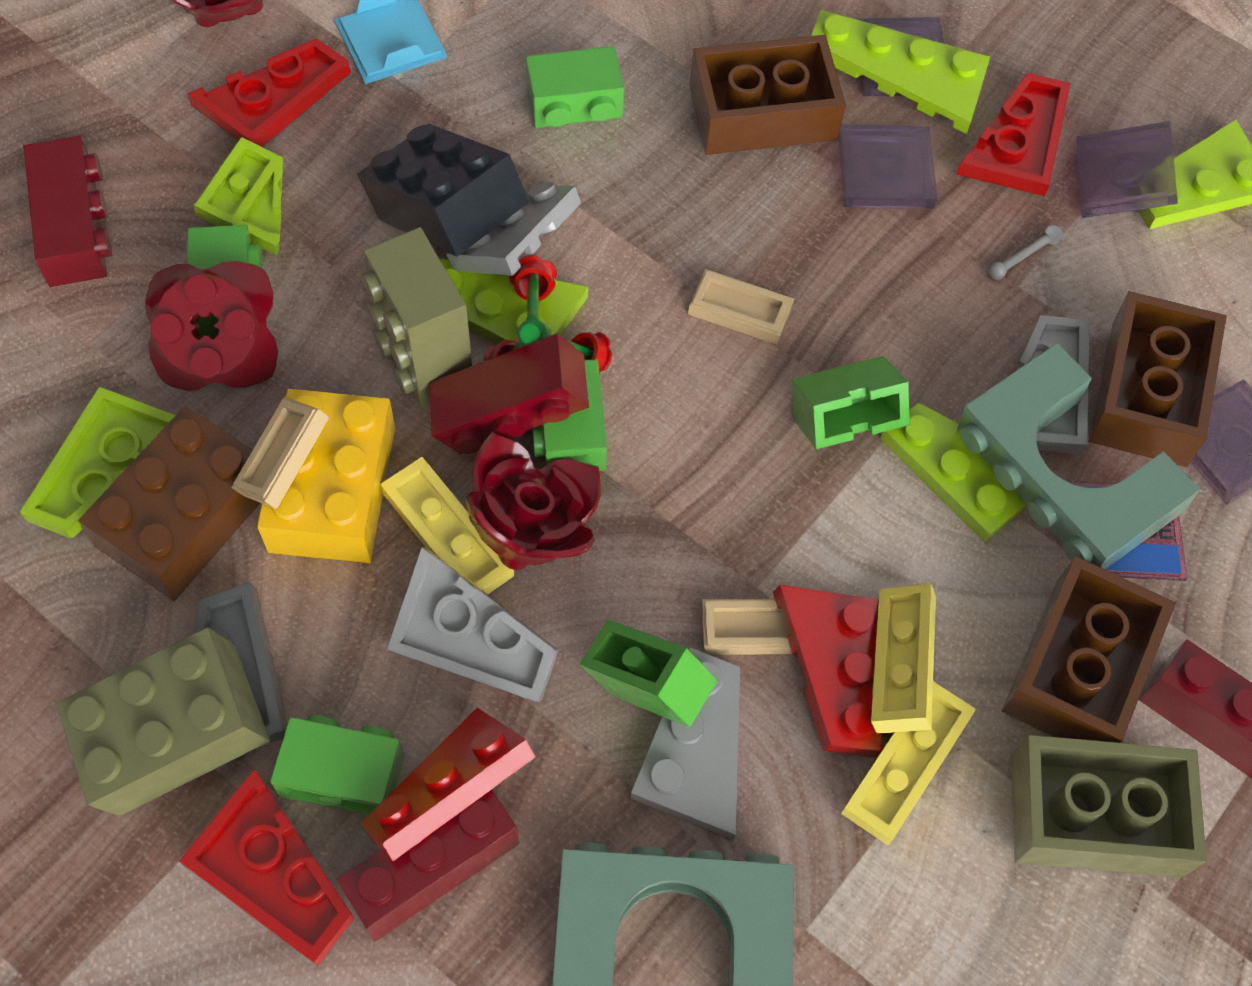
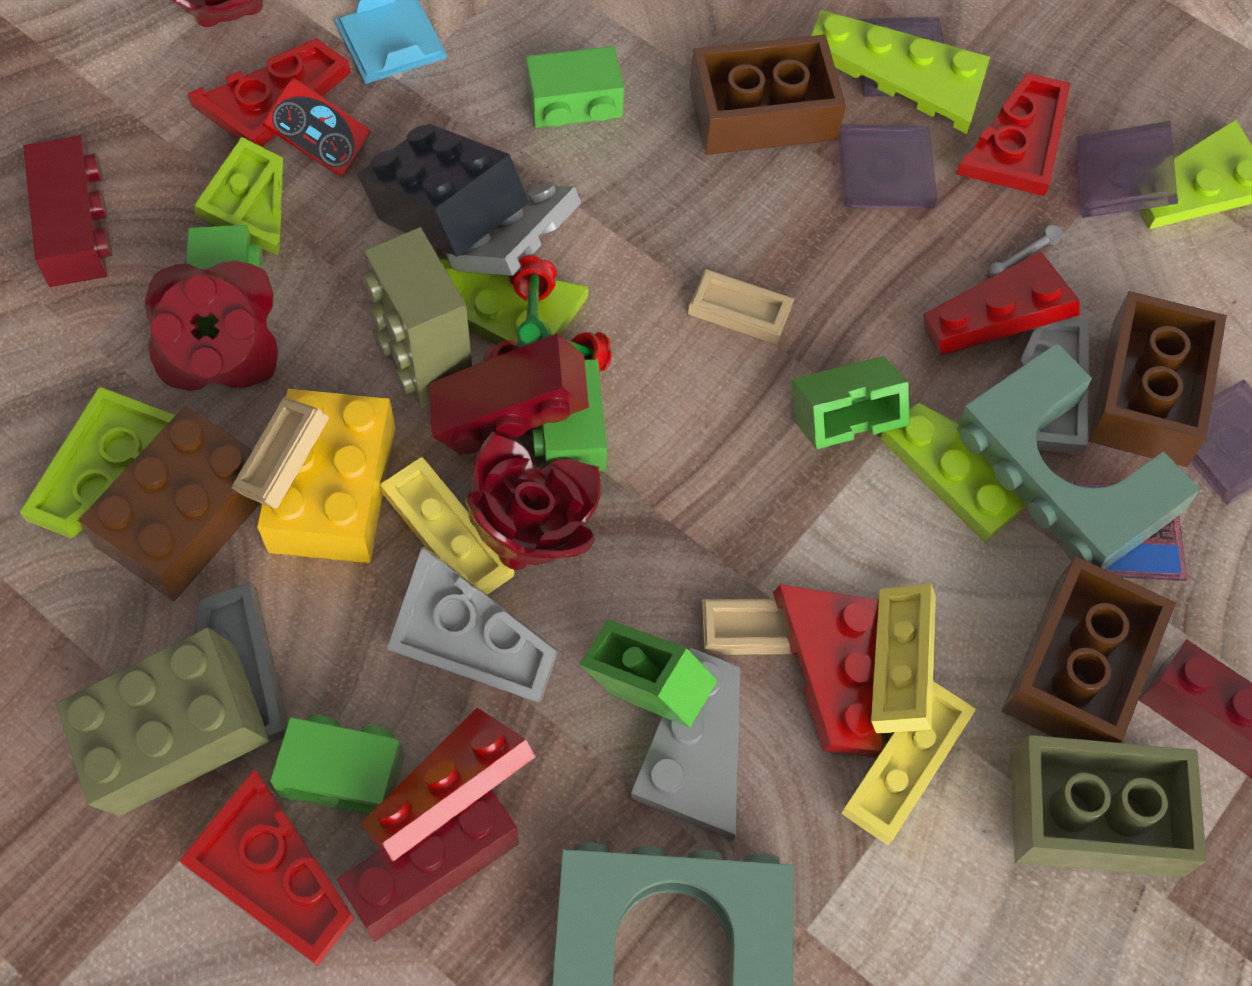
(317, 127): none -> slope
(1003, 305): none -> red wing

